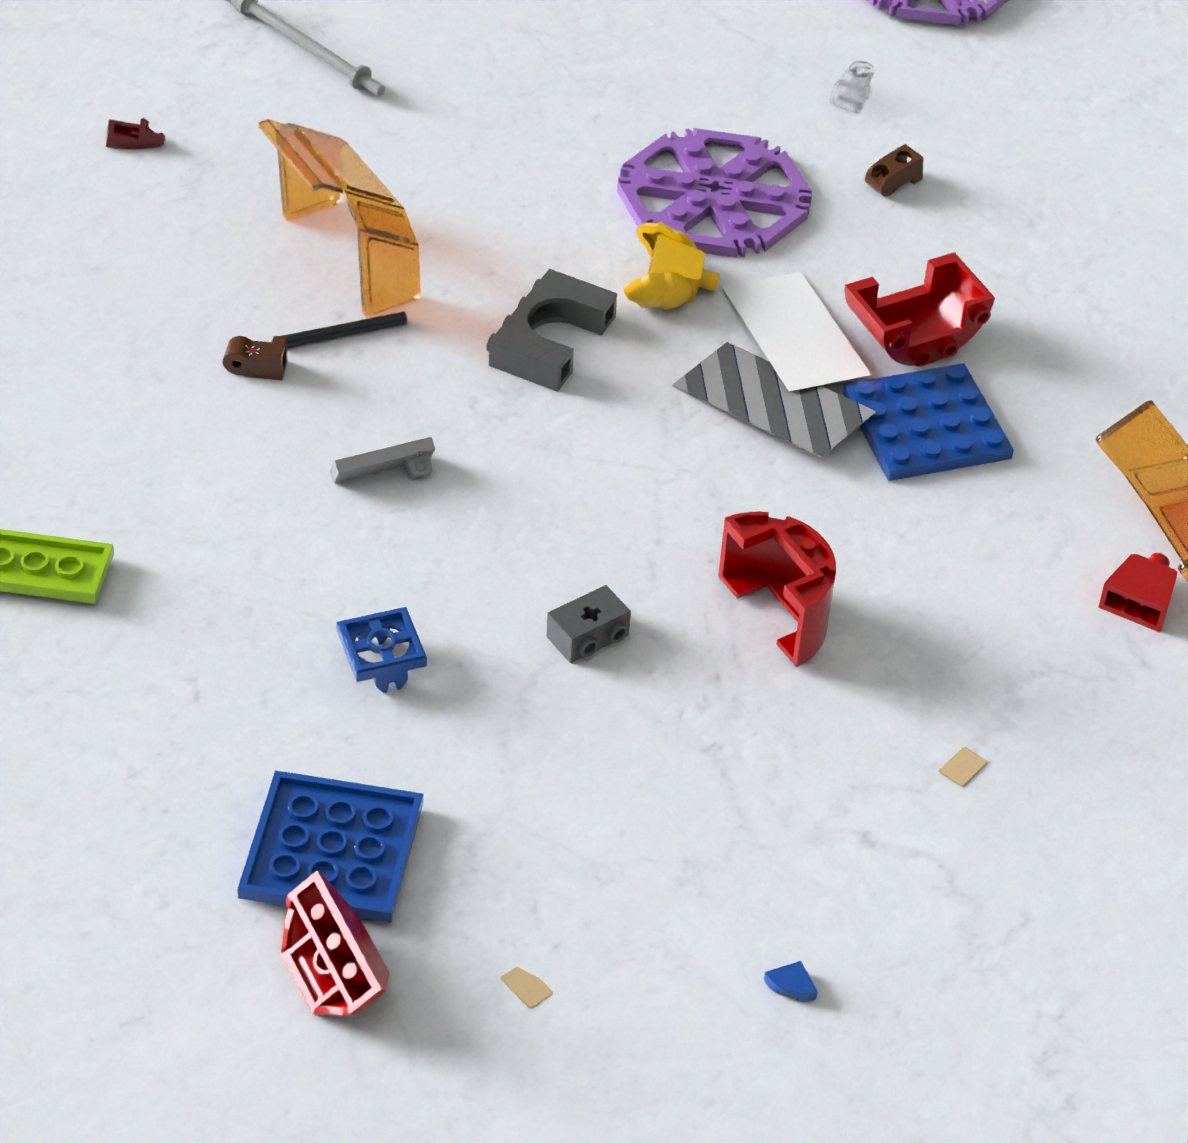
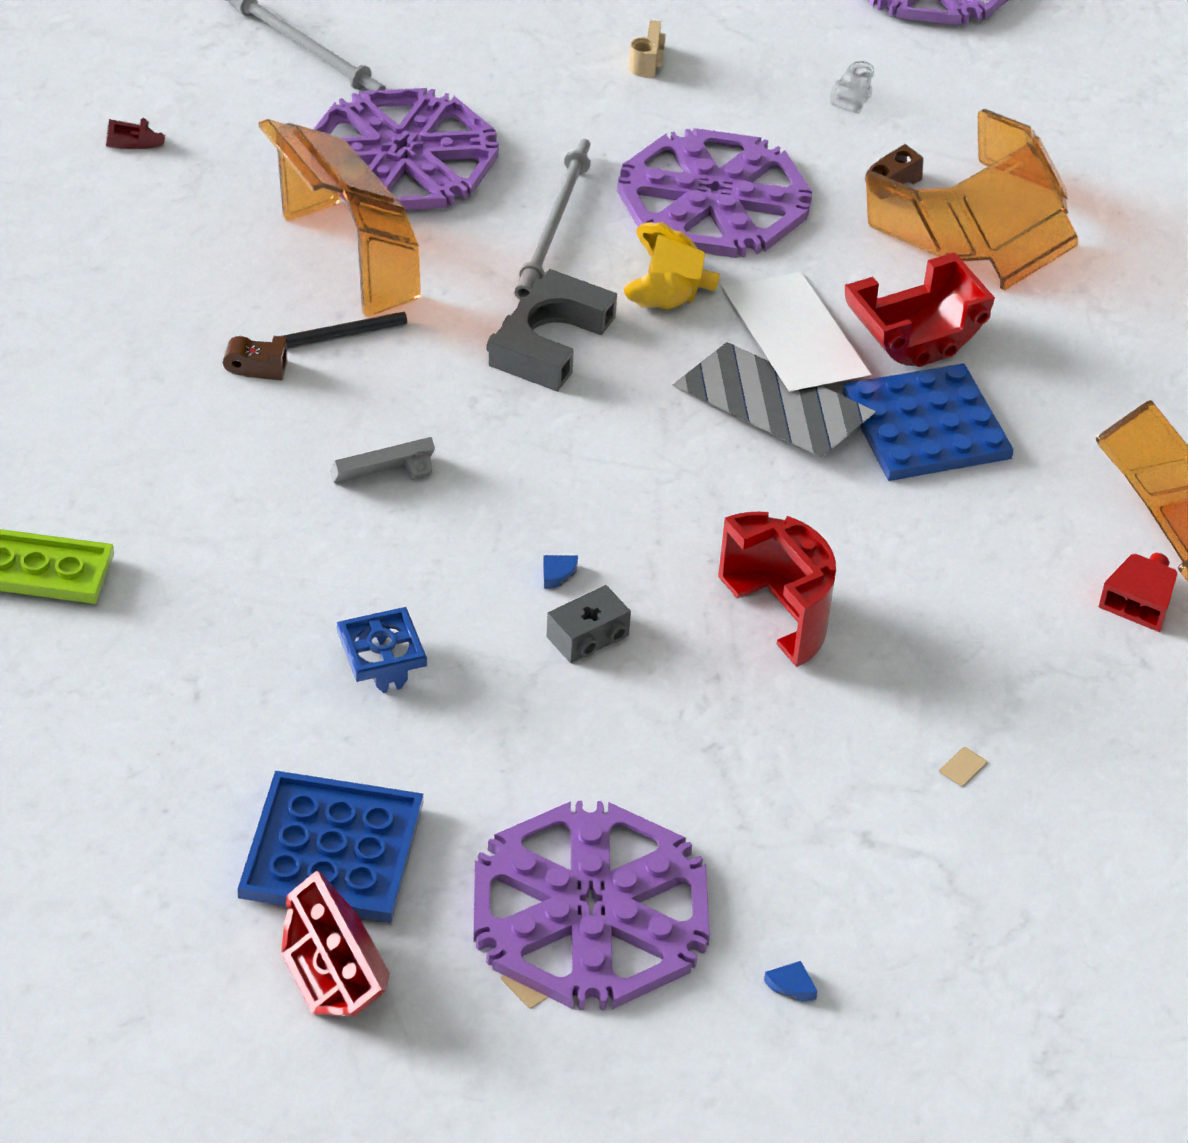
(424, 147): none -> medium lavender plate
(558, 568): none -> blue tile
(566, 912): none -> medium lavender plate
(576, 163): none -> light grey bar
(647, 52): none -> tan plate
(1001, 214): none -> clear orange piece

